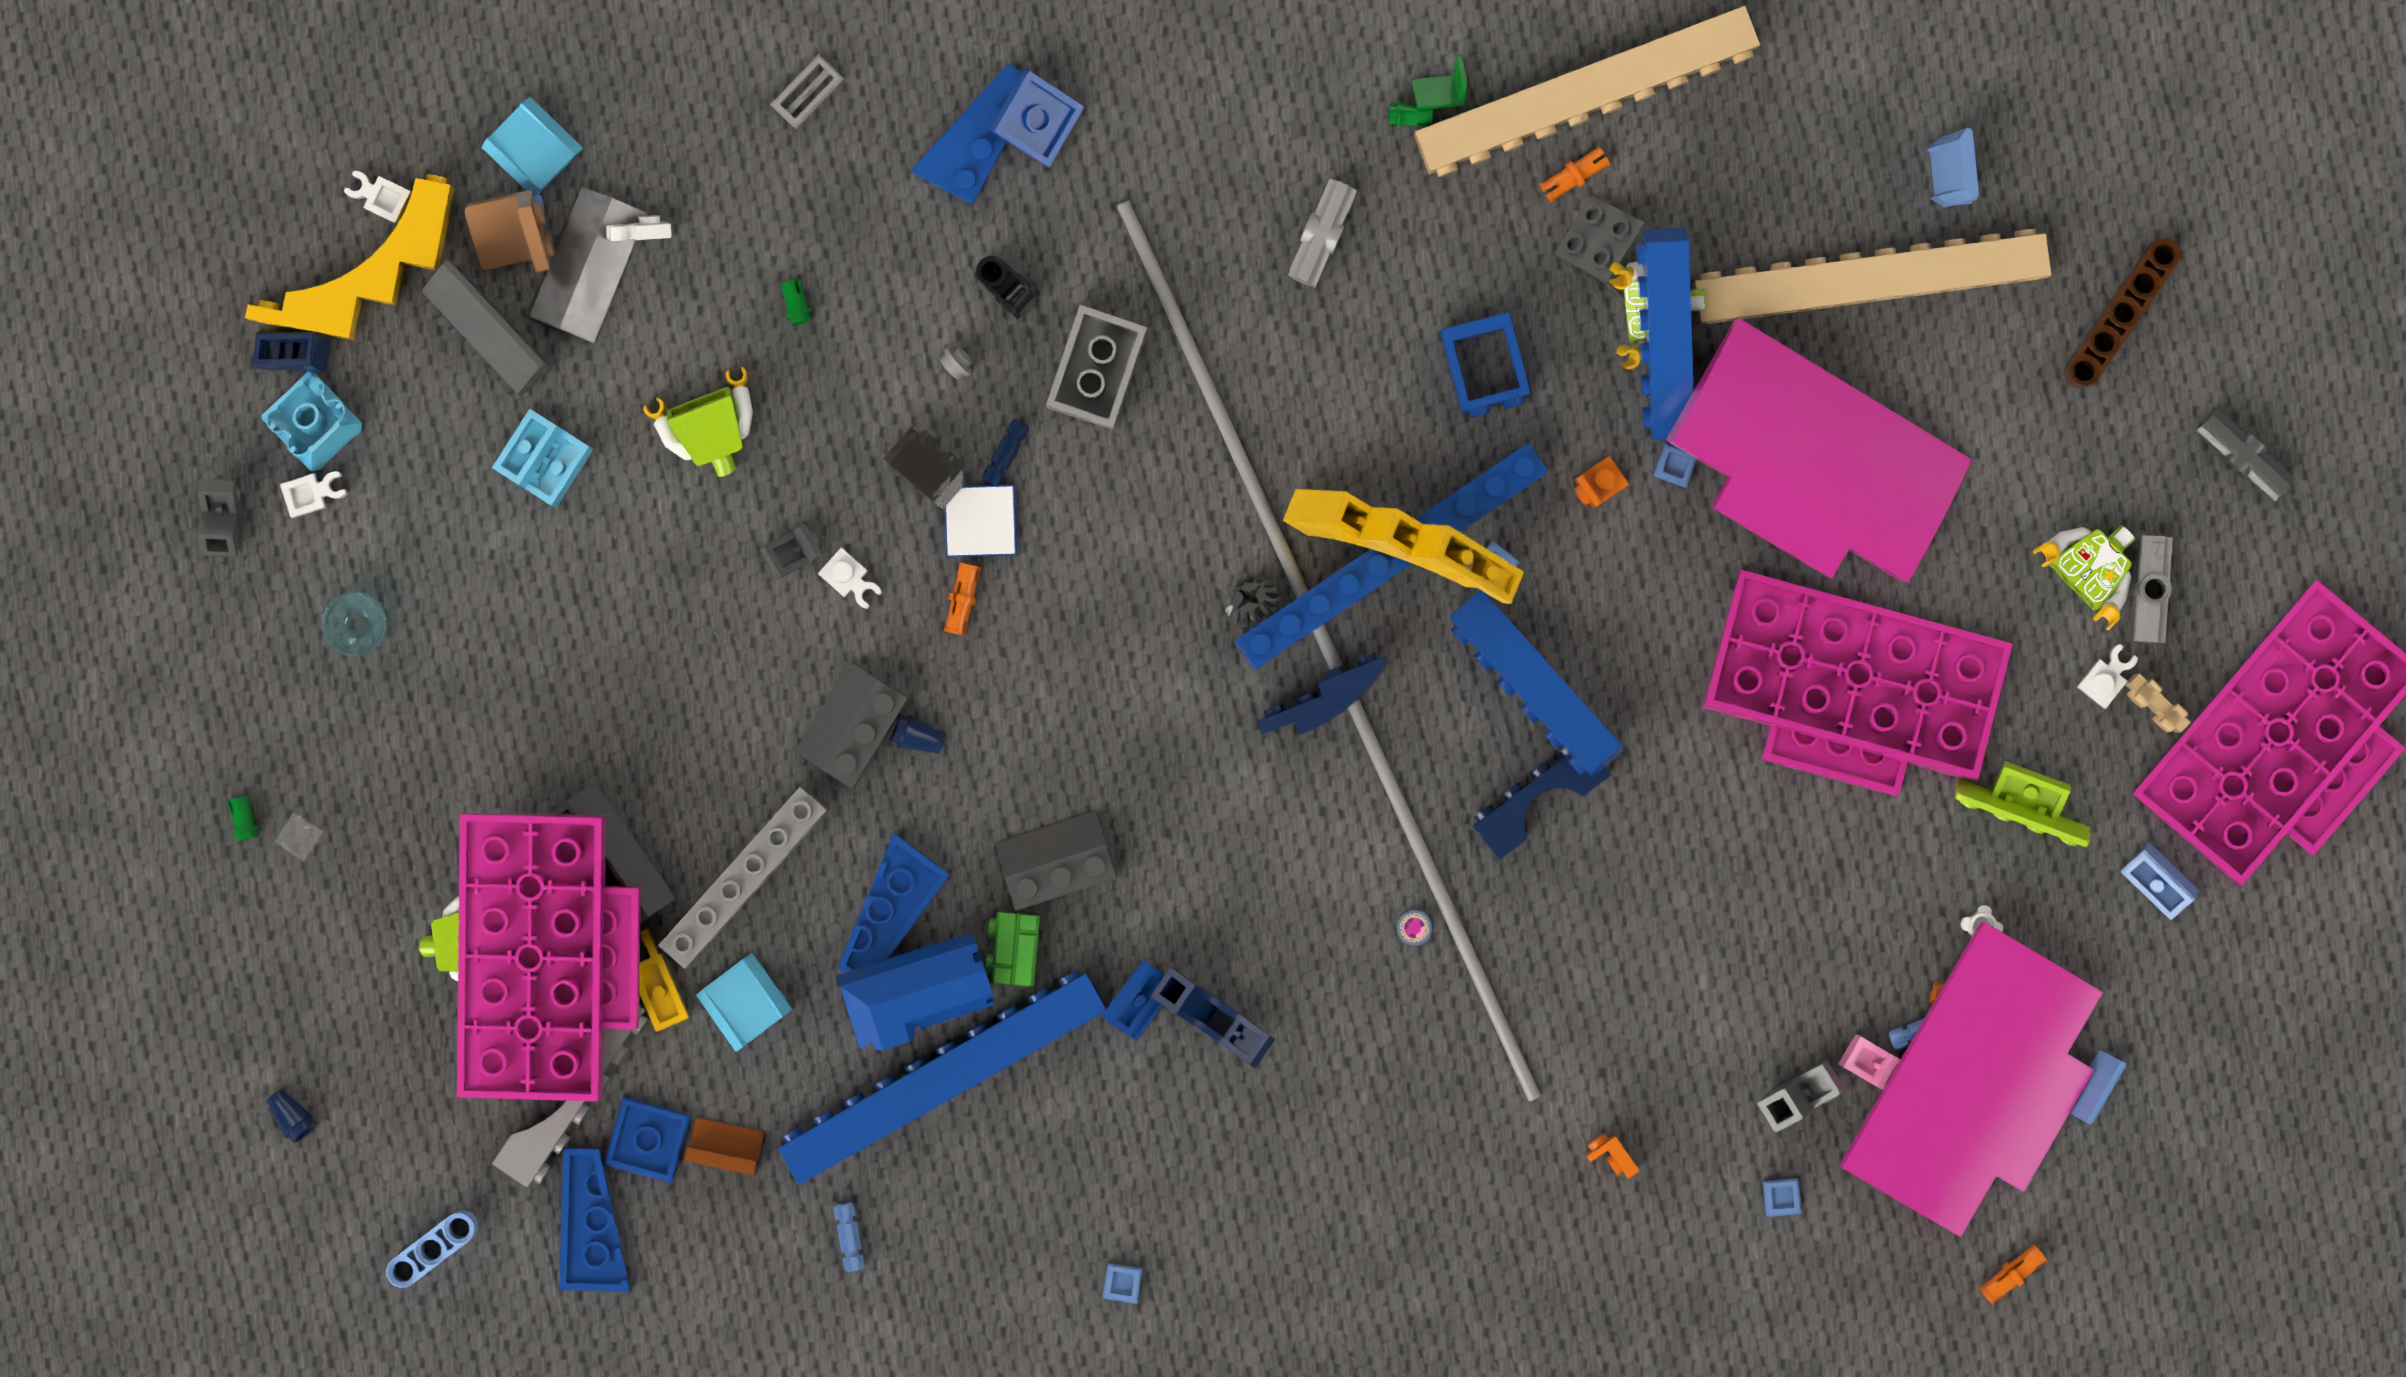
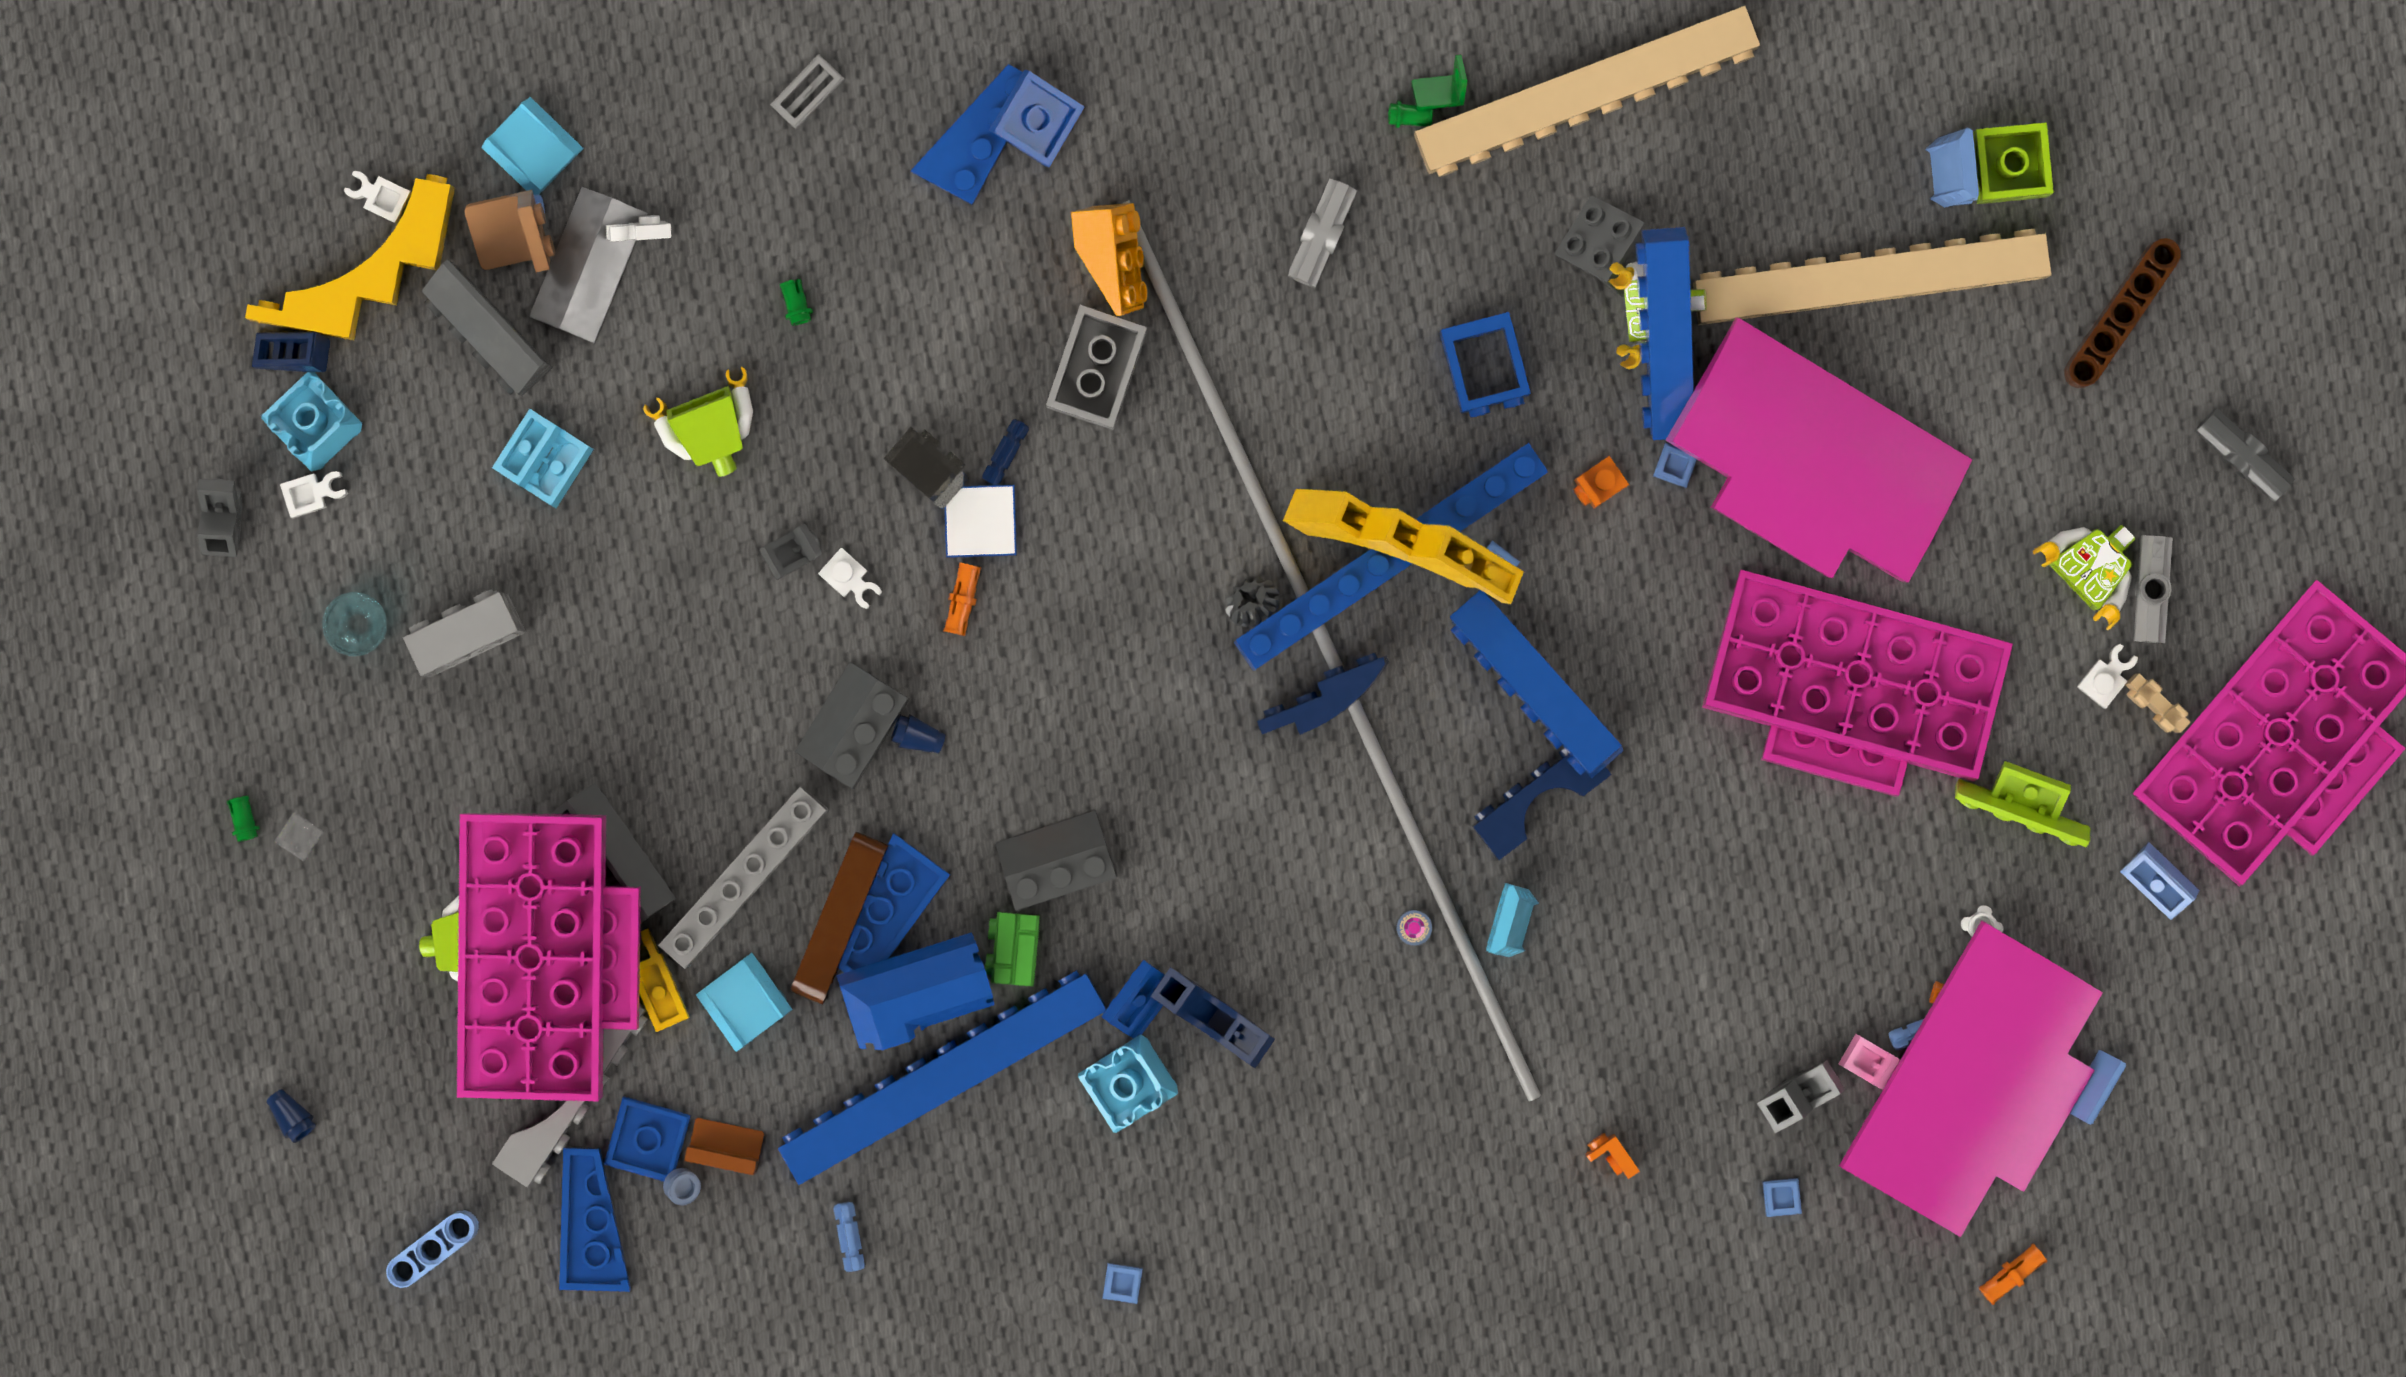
(463, 633): none -> light grey brick
(682, 1186): none -> sand blue tile
(838, 918): none -> reddish brown beam
(956, 362): light grey plate -> none
(1007, 286): black piece -> none
(1110, 250): none -> light orange slope
(1128, 1083): none -> medium azure slope
(1511, 921): none -> medium azure slope
(1574, 174): orange pin -> none
(2013, 163): none -> lime brick

